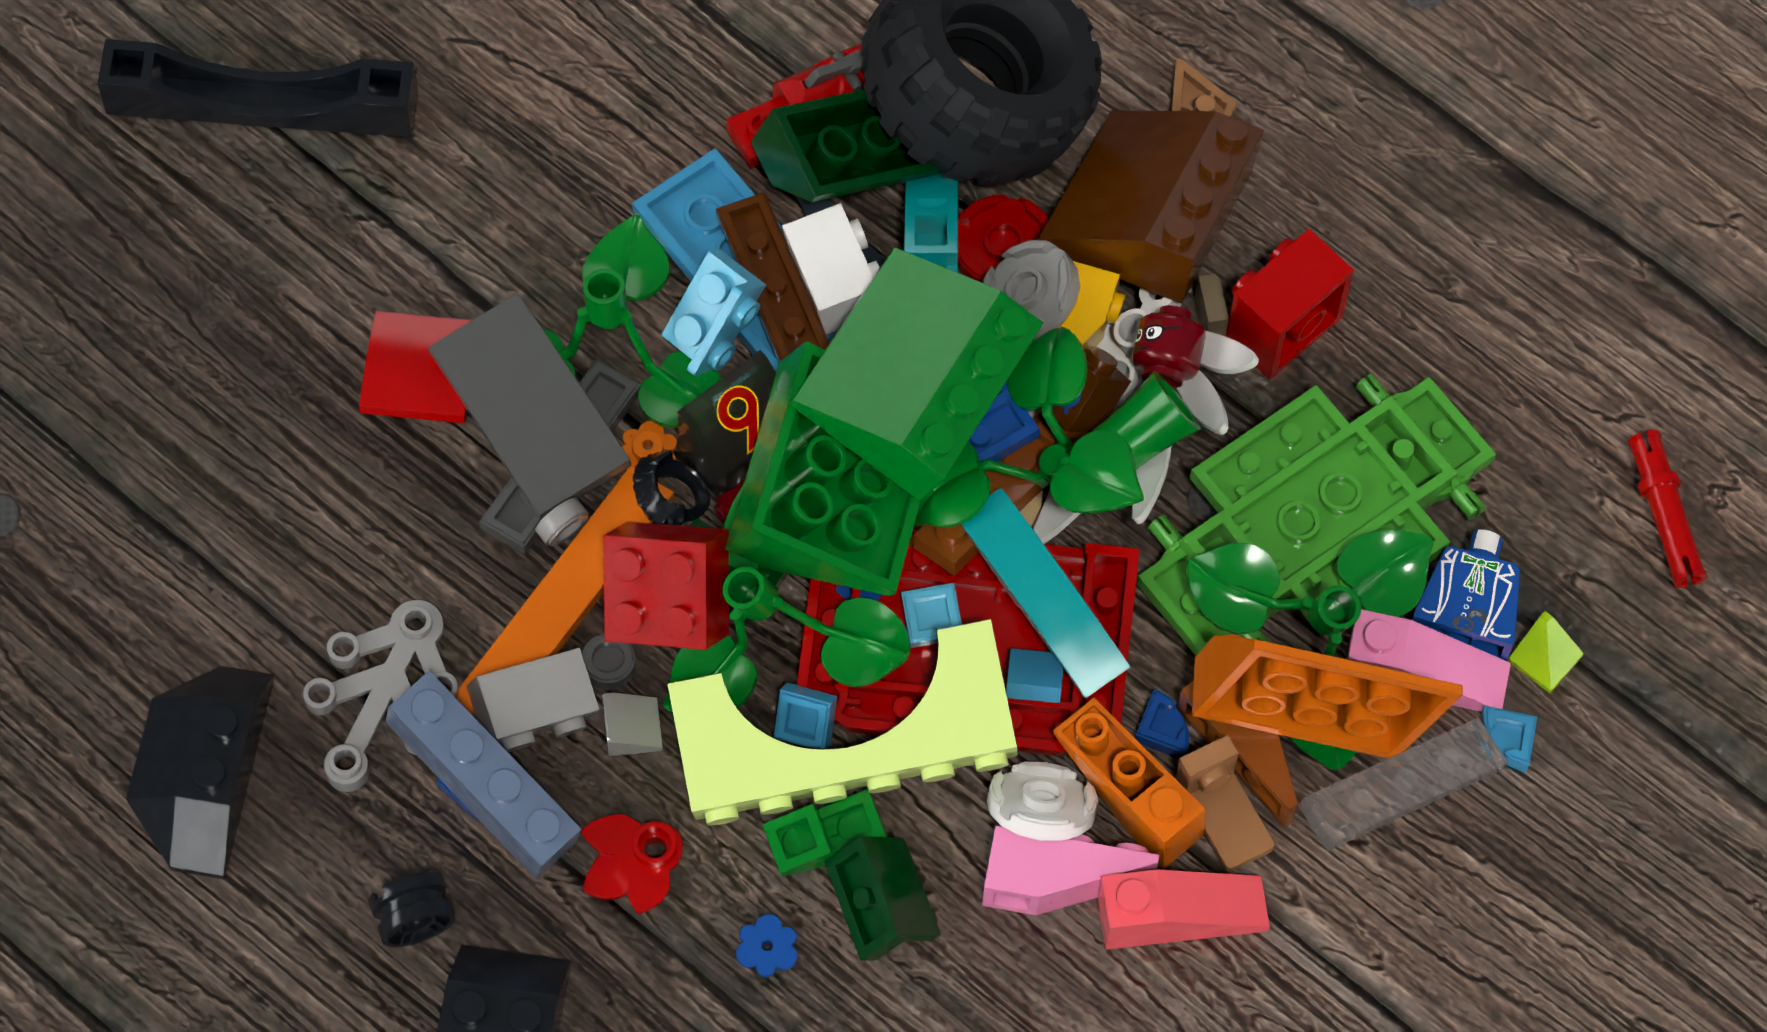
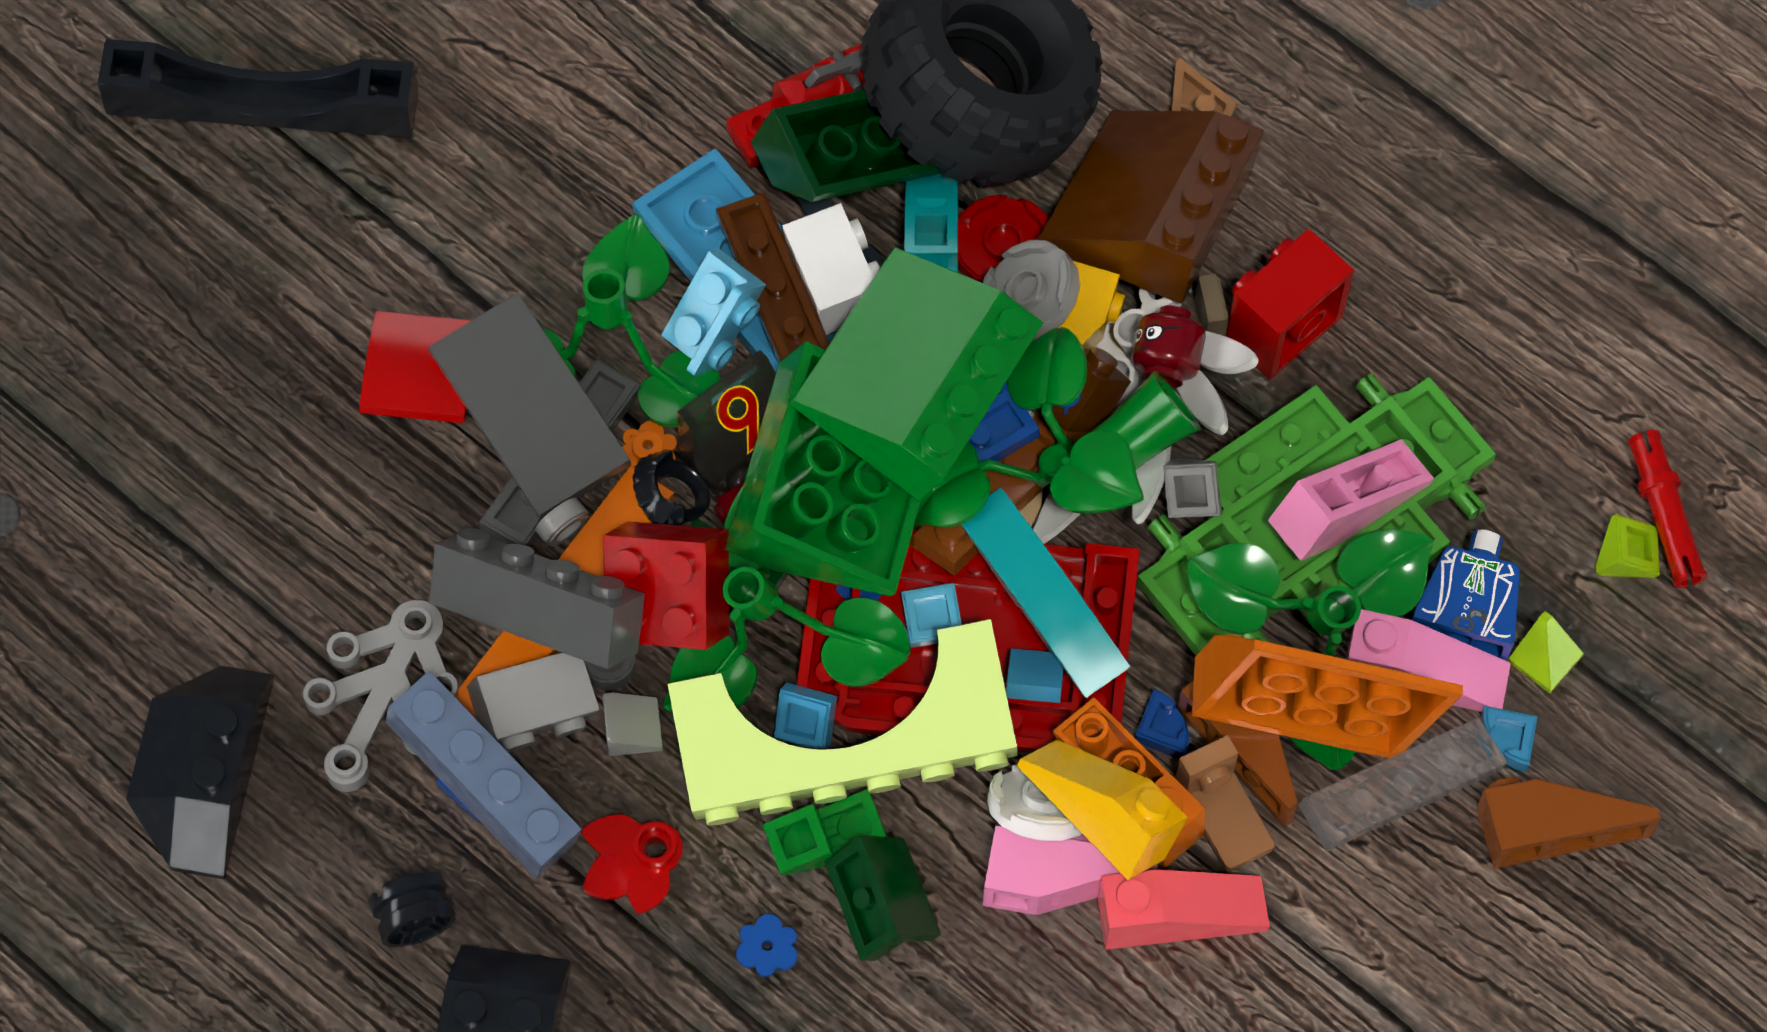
(537, 597): none -> dark grey brick
(1110, 805): none -> yellow slope
(1192, 488): none -> light grey slope
(1347, 498): none -> bright pink slope
(1552, 820): none -> dark orange slope
(1629, 549): none -> lime slope

